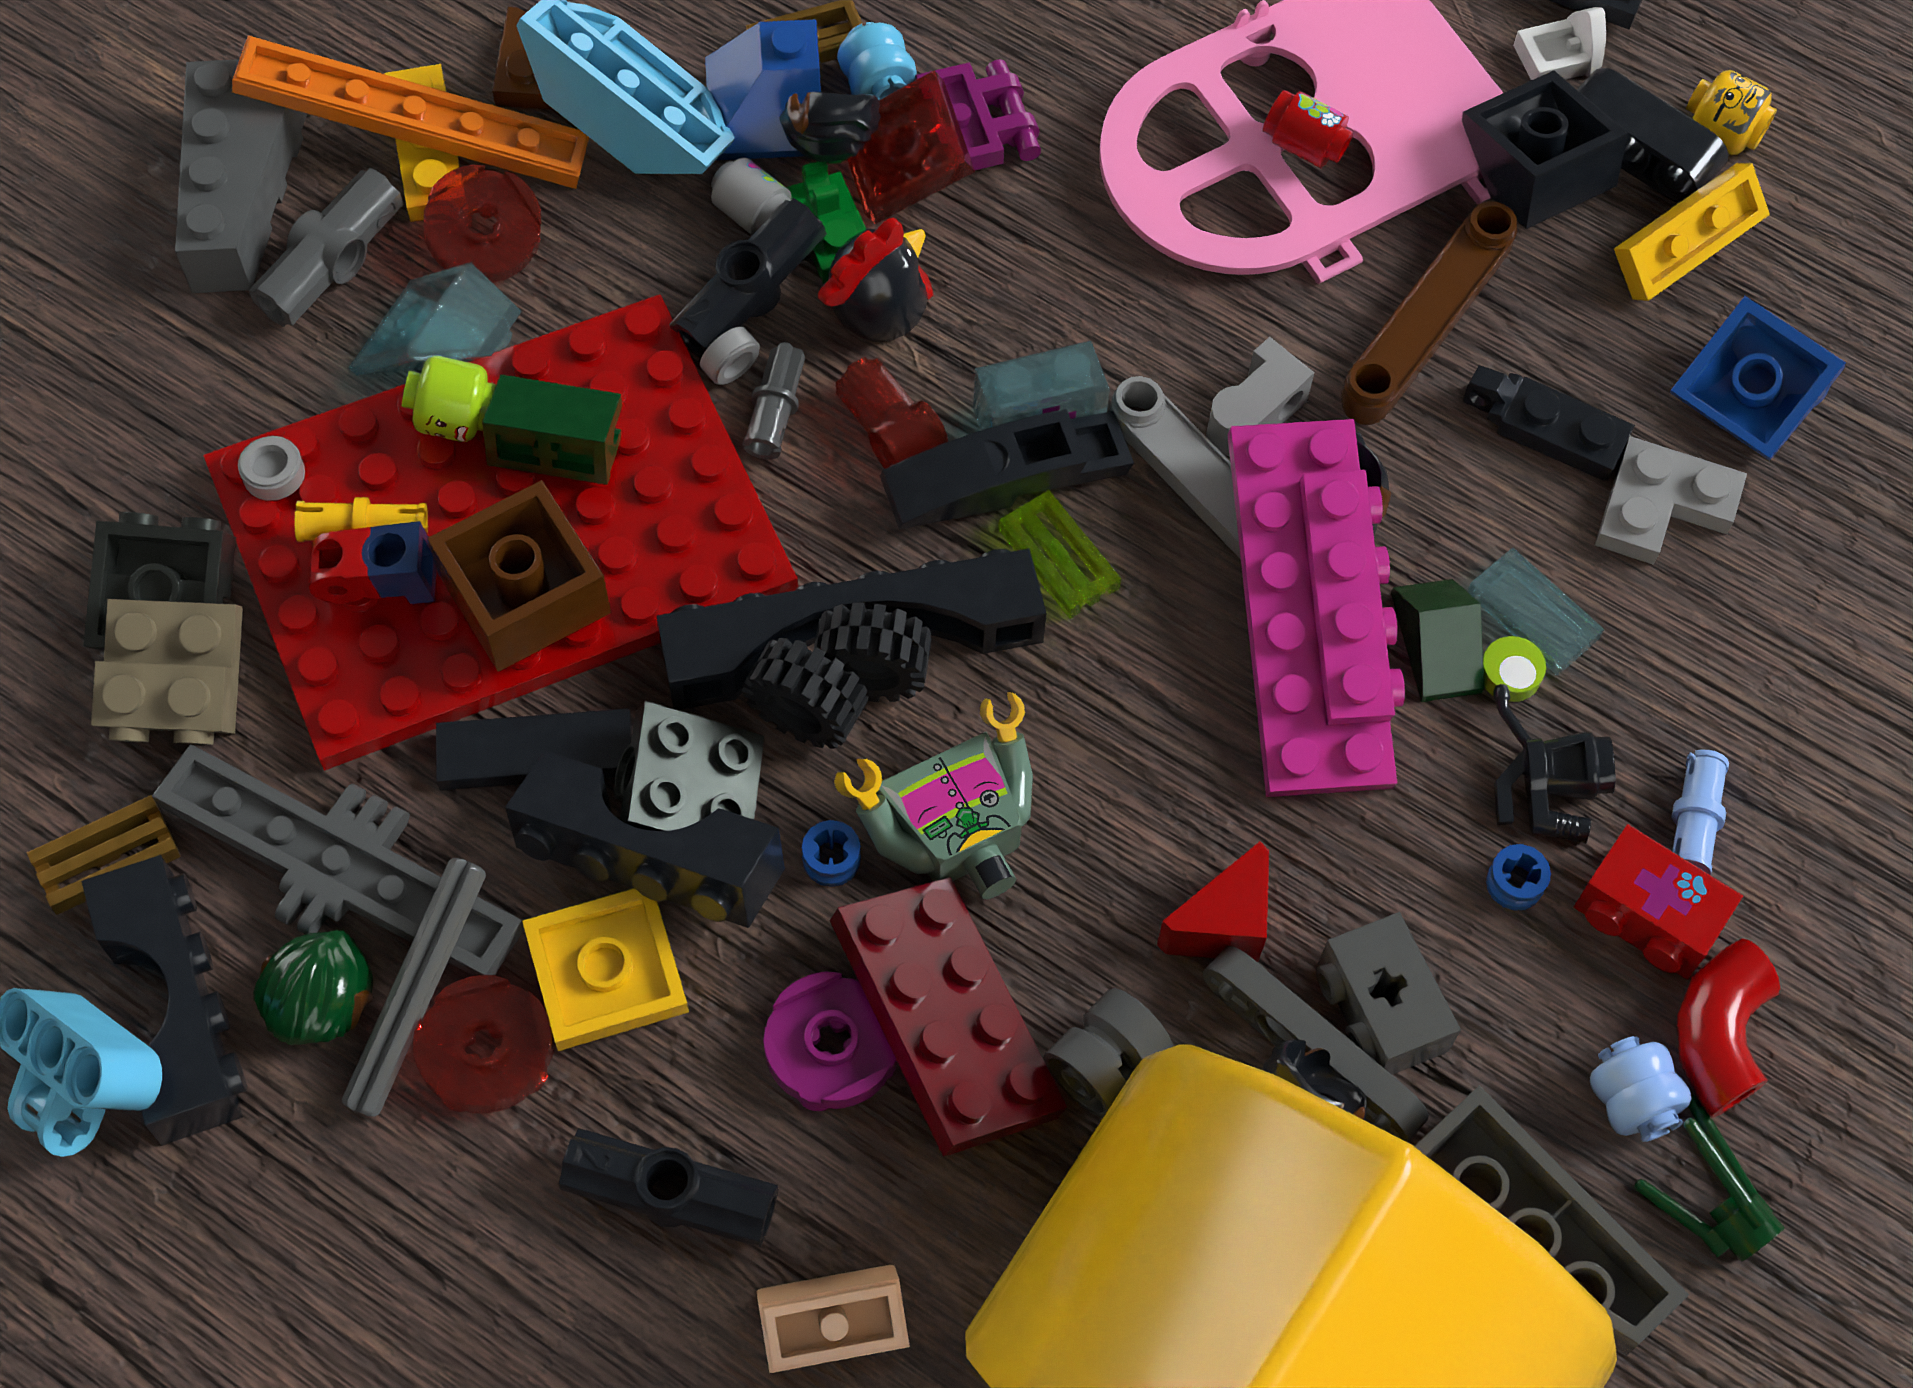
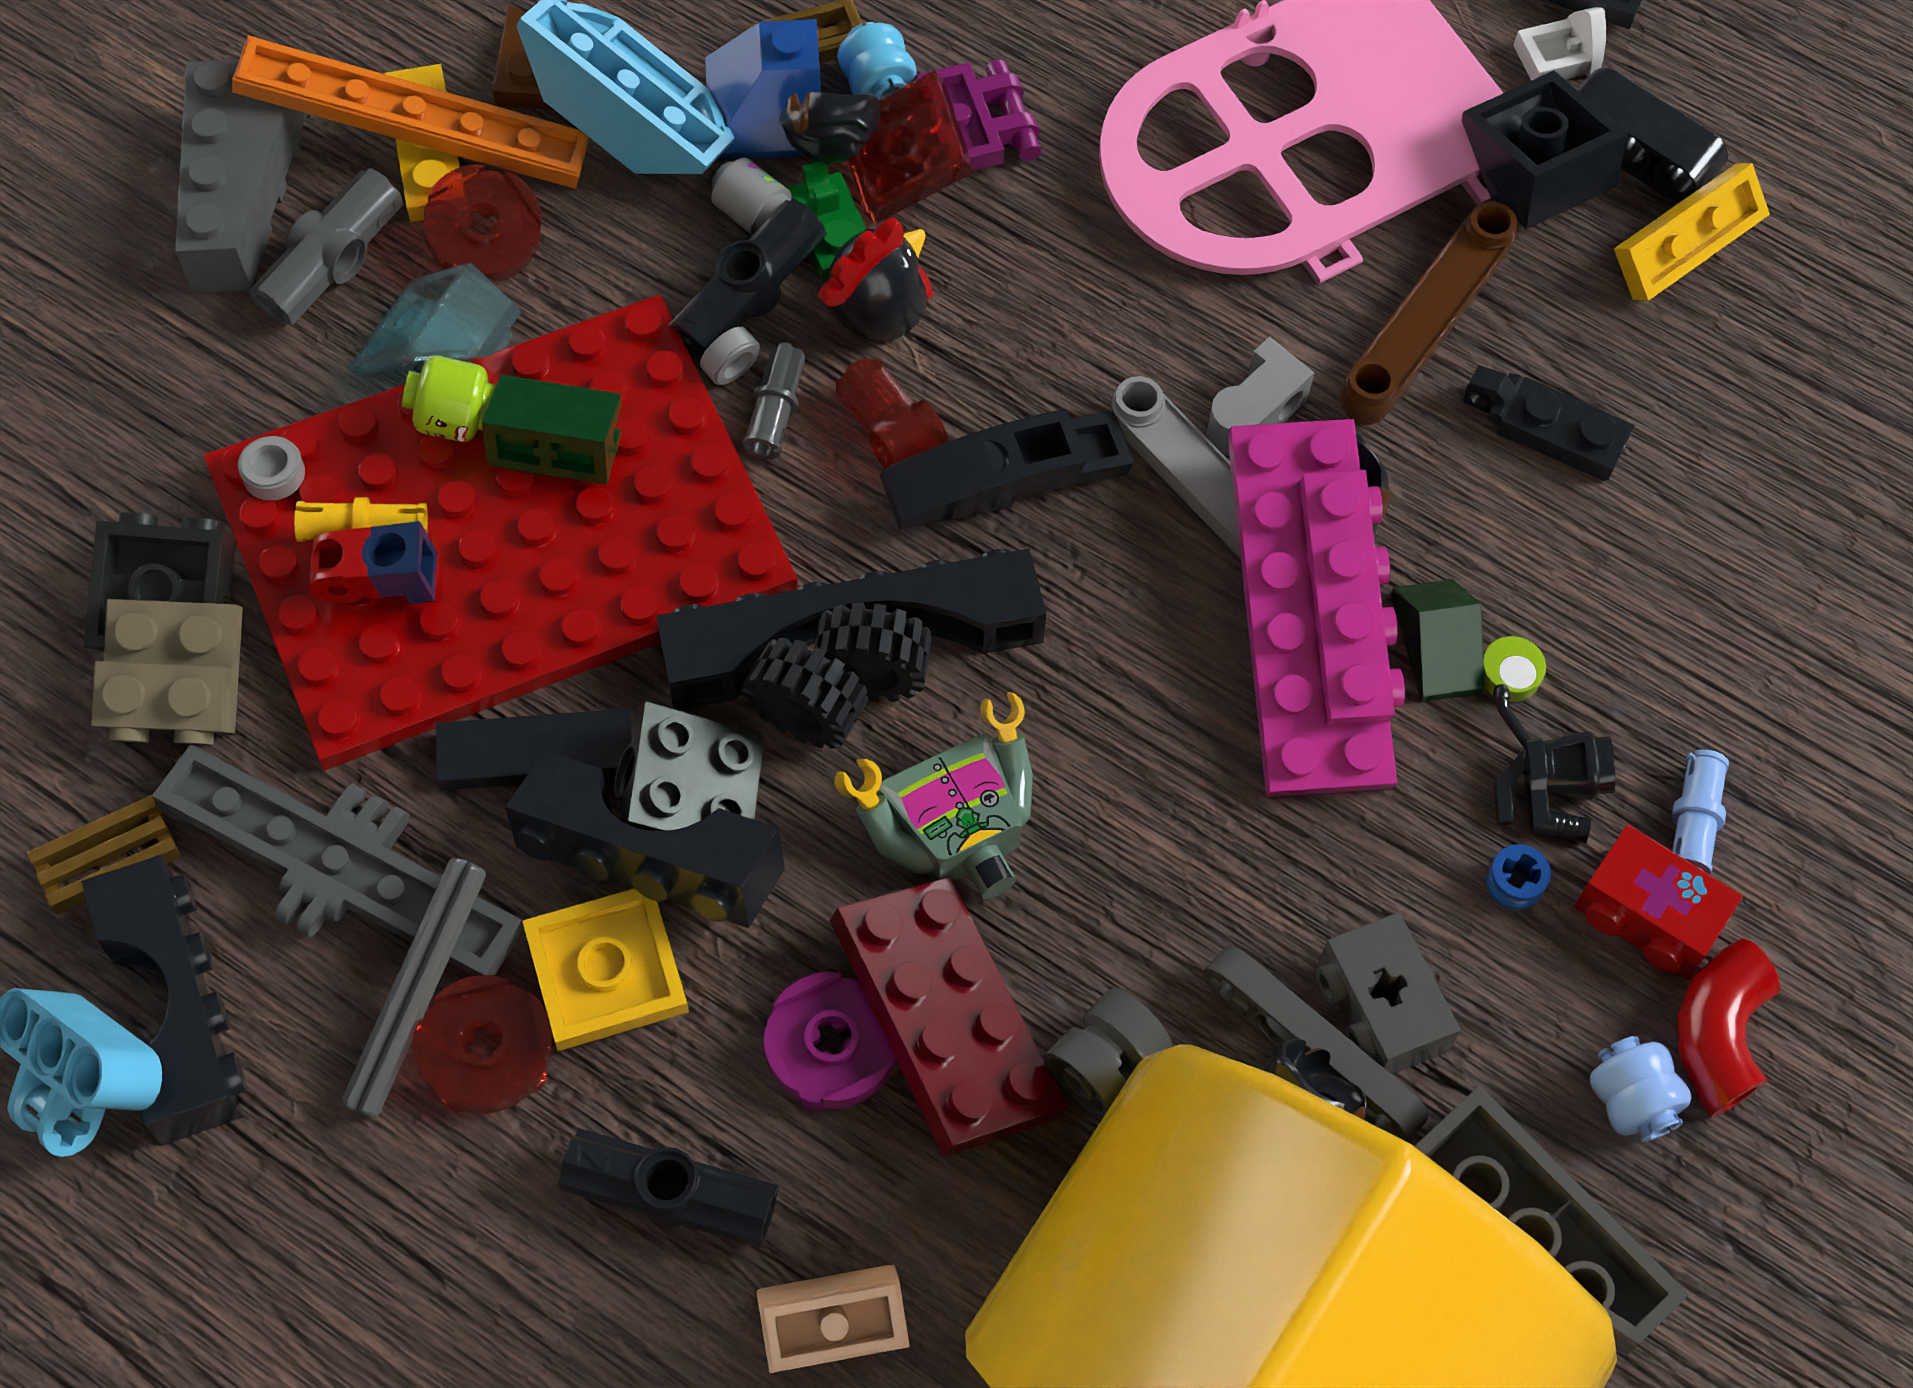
(314, 988): dark green hair -> none
(520, 575): reddish brown brick -> none
(831, 832): blue bush -> none
(1041, 384): clear light blue brick -> none
(1065, 597): clear neon green tile -> none
(1224, 912): red slope -> none
(1308, 128): red brick -> none
(1535, 610): clear light blue tile -> none
(1661, 484): light grey plate -> none
(1733, 110): yellow head -> none
(1742, 1218): dark green plant -> none
(1758, 378): blue slope -> none

